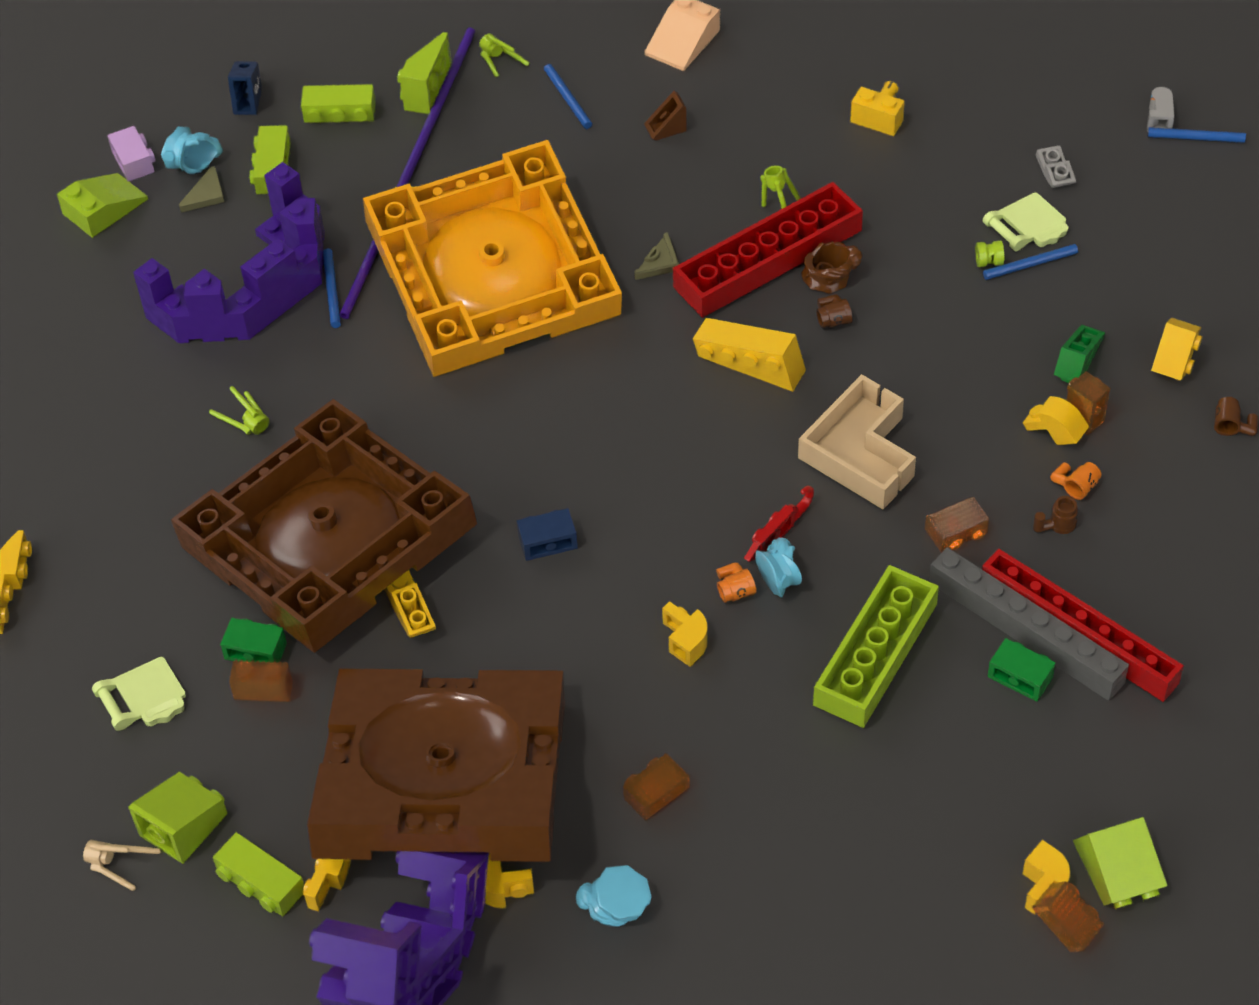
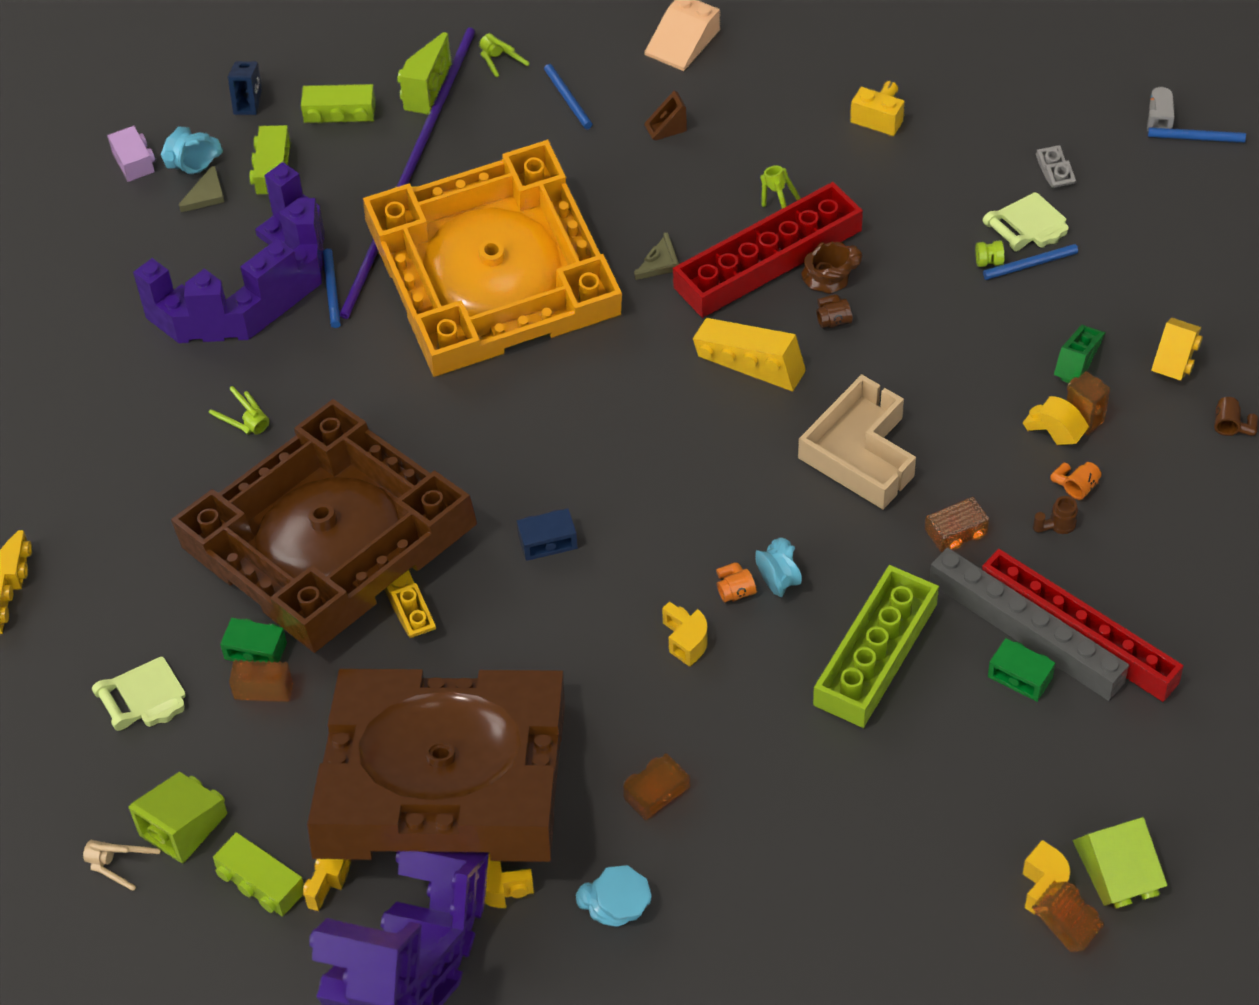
(99, 201): lime slope -> none
(779, 524): red plate -> none

